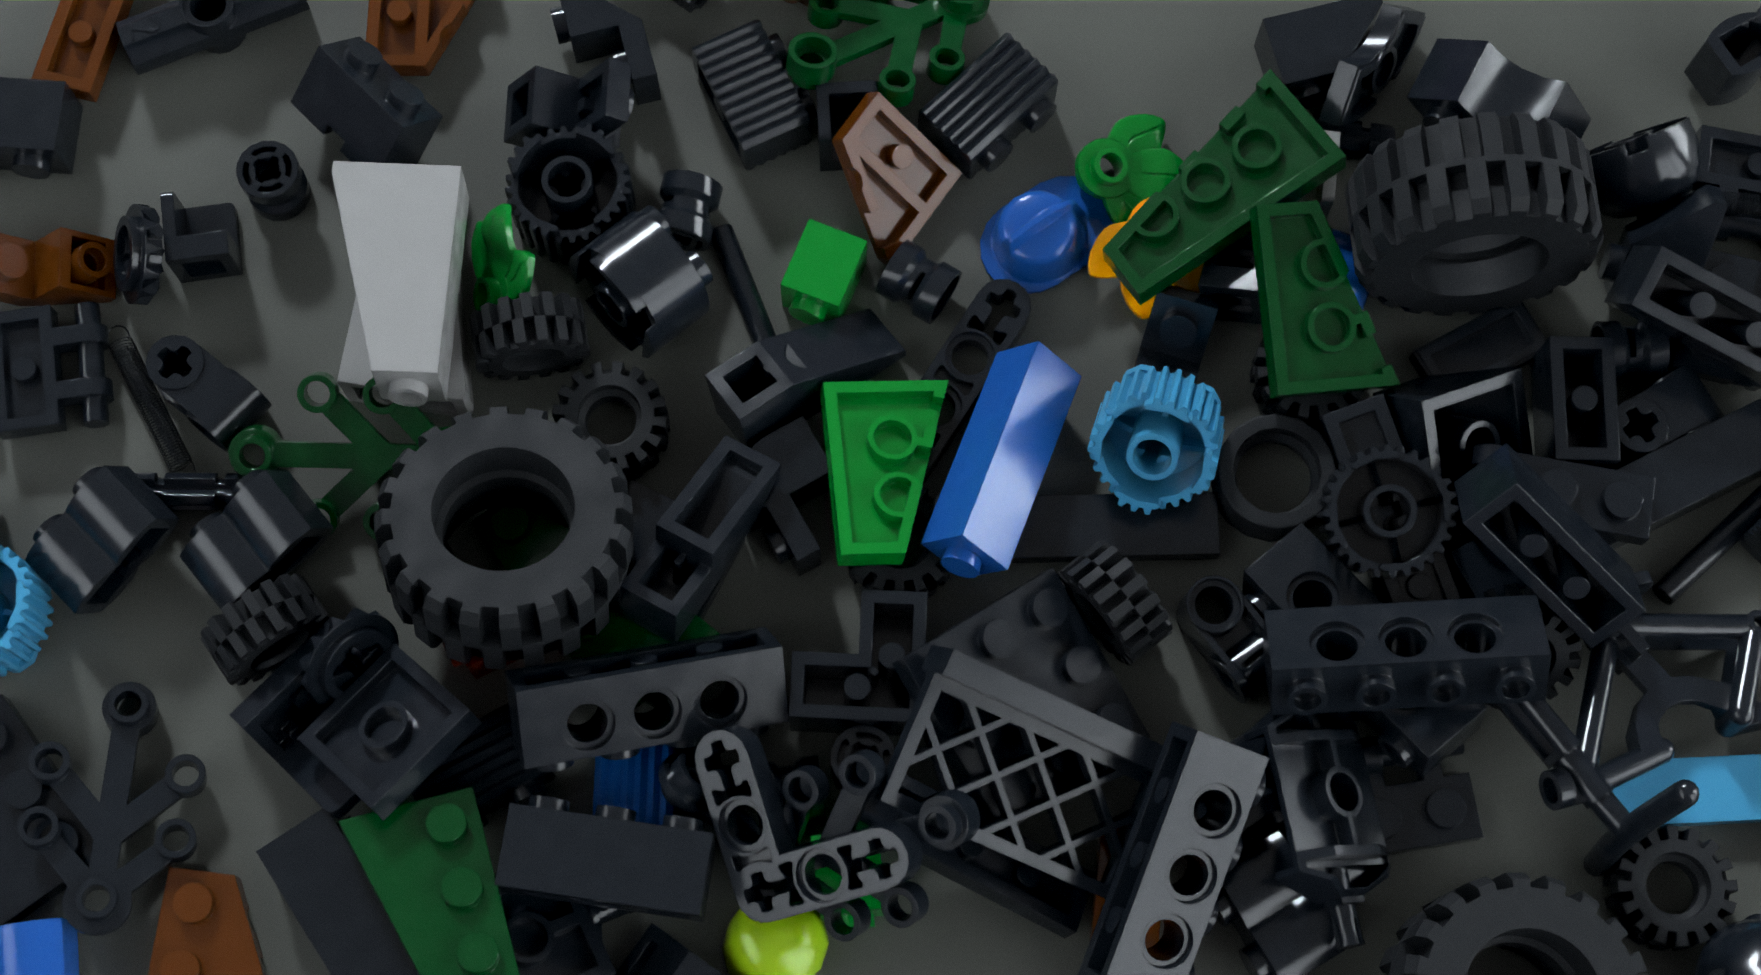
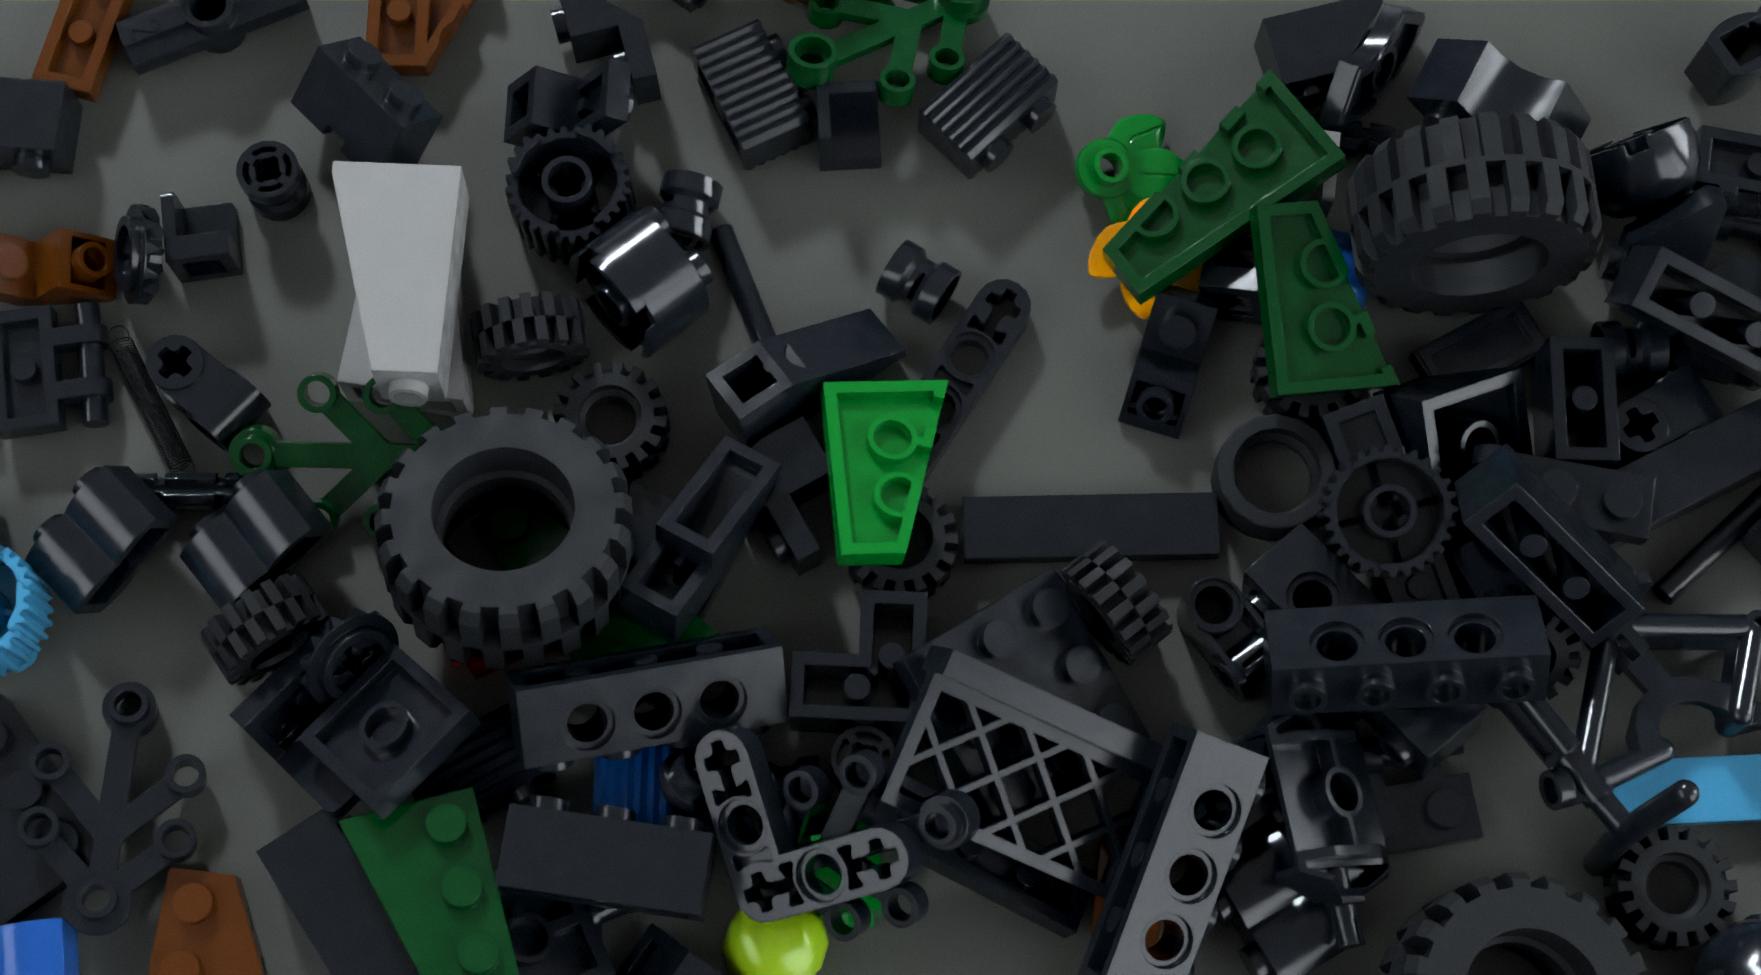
(495, 260): green plate -> none
(823, 273): green brick -> none
(891, 173): wing -> none
(1001, 461): blue brick -> none
(1043, 234): blue piece -> none
(1157, 438): dark azure brick -> none

